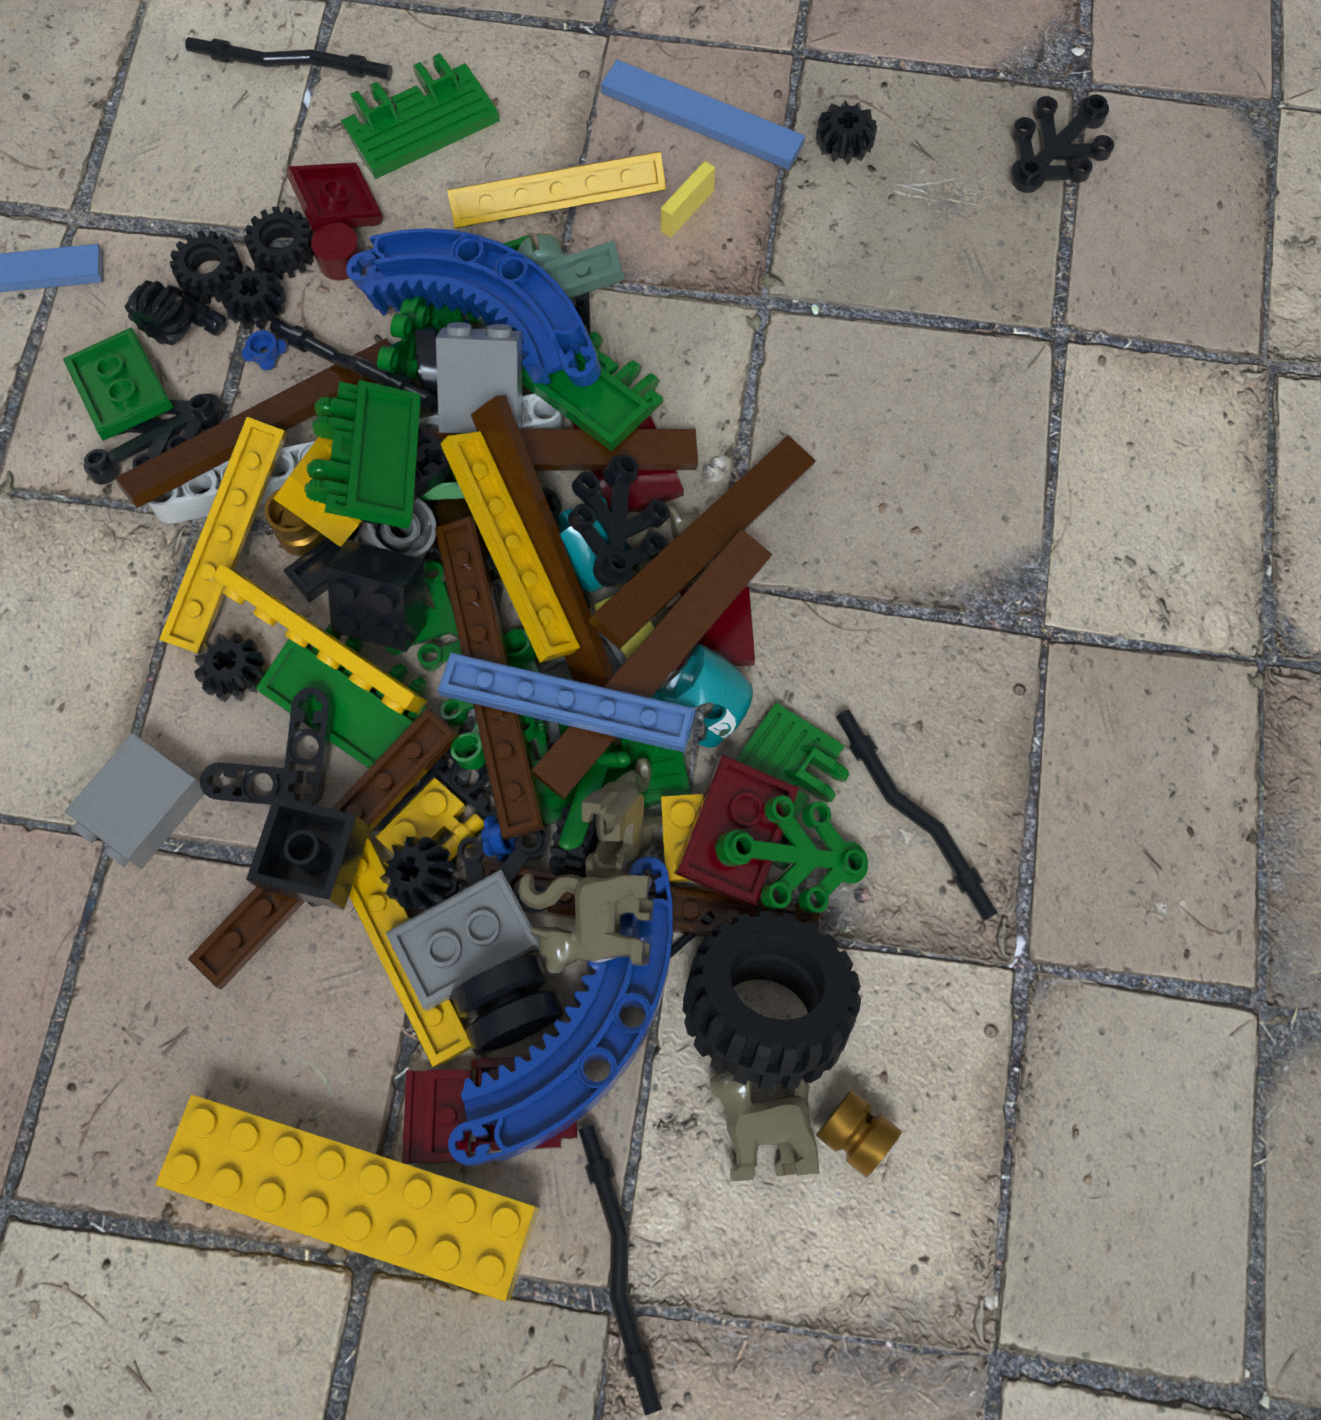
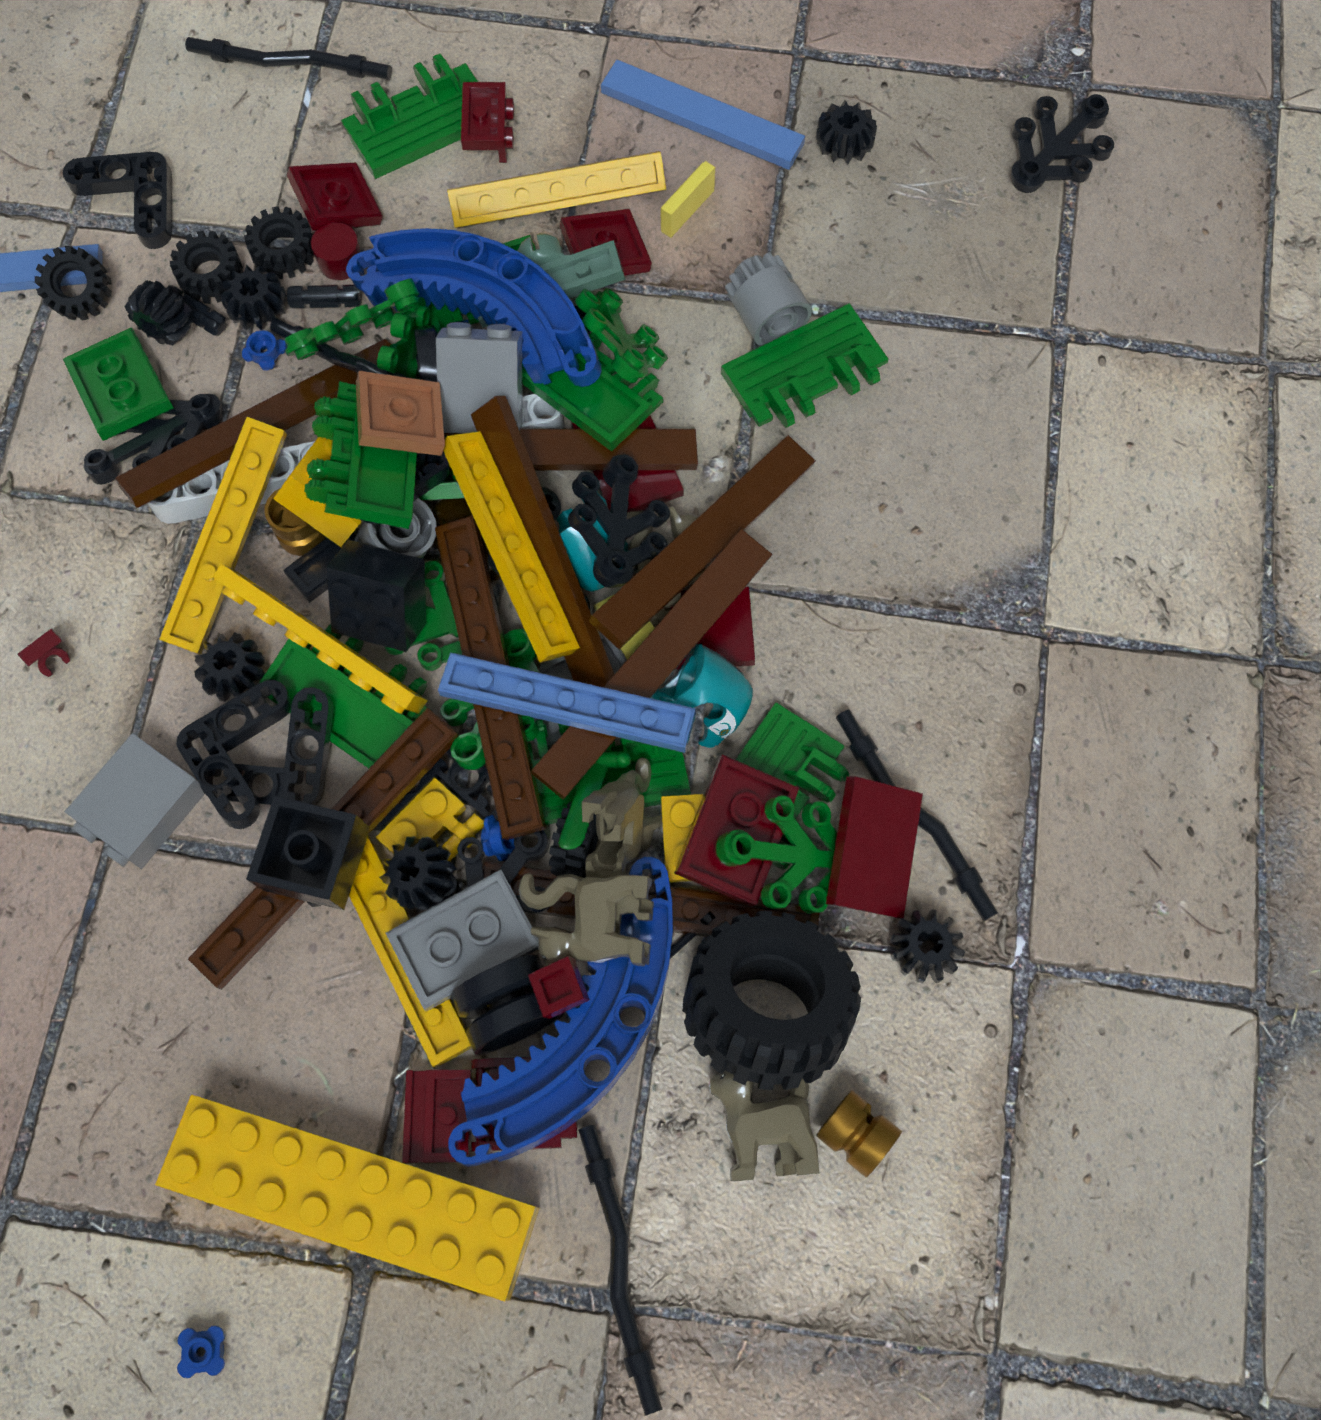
(42, 649): none -> dark red tile
(58, 267): none -> black tyre
(135, 180): none -> black beam
(213, 1359): none -> blue plate
(219, 741): none -> black beam
(305, 341): none -> green plant
(323, 296): none -> black axle
(399, 413): none -> nougat plate
(486, 118): none -> dark red bracket
(558, 987): none -> dark red tile
(599, 228): none -> dark red tile
(606, 324): none -> green plant
(767, 298): none -> light grey gear
(804, 366): none -> green hinge
(874, 847): none -> dark red tile
(936, 959): none -> black gear

